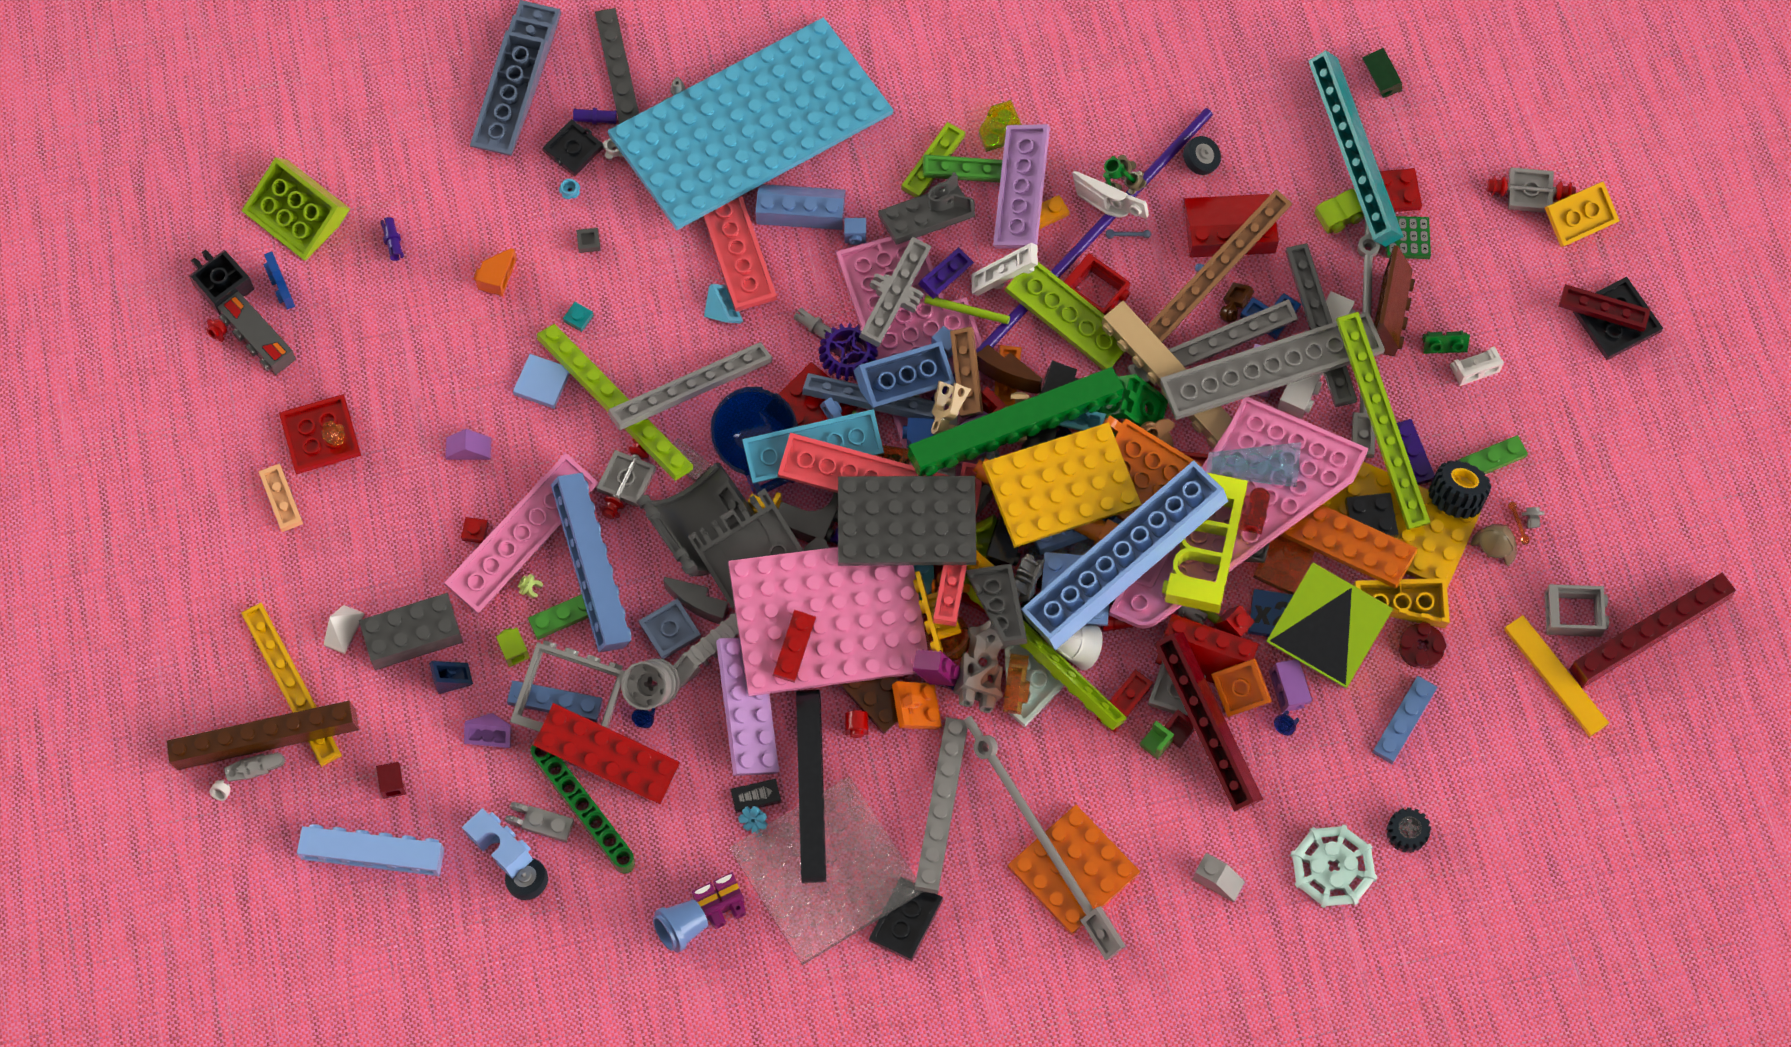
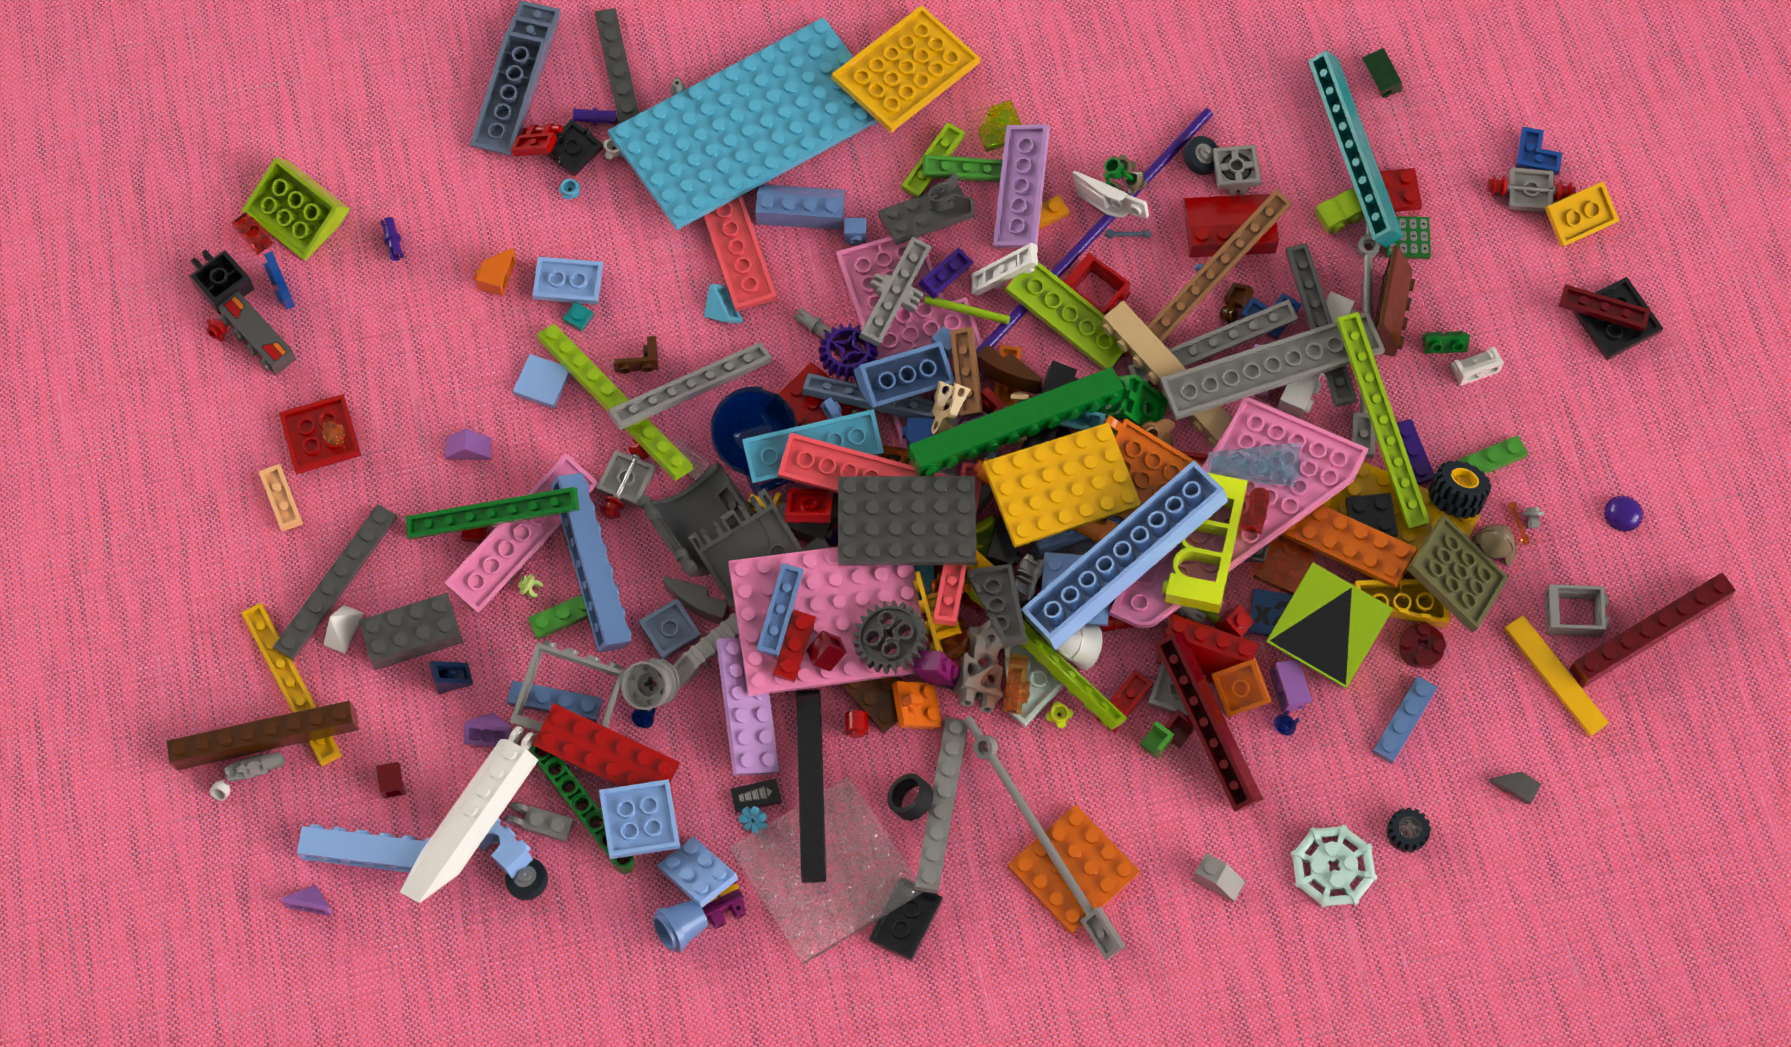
(252, 233): none -> clear red leg
(308, 900): none -> medium lavender slope
(335, 582): none -> dark grey plate
(471, 816): none -> white hinge
(492, 513): none -> green plate
(512, 646): lime brick -> none
(536, 140): none -> red plate
(568, 280): none -> light blue plate
(588, 240): dark grey plate -> none
(639, 819): none -> light blue plate
(645, 364): none -> reddish brown bracket
(697, 872): none -> light blue plate
(780, 610): none -> medium blue plate
(809, 506): none -> red plate
(826, 651): none -> dark red panel
(874, 626): none -> dark grey gear
(900, 789): none -> black tyre
(905, 68): none -> yellow plate
(1057, 708): none -> neon yellow plate
(1236, 168): none -> light grey piece
(1457, 573): none -> olive plate
(1518, 784): none -> dark grey slope
(1532, 156): none -> blue plate
(1623, 513): none -> dark purple hat

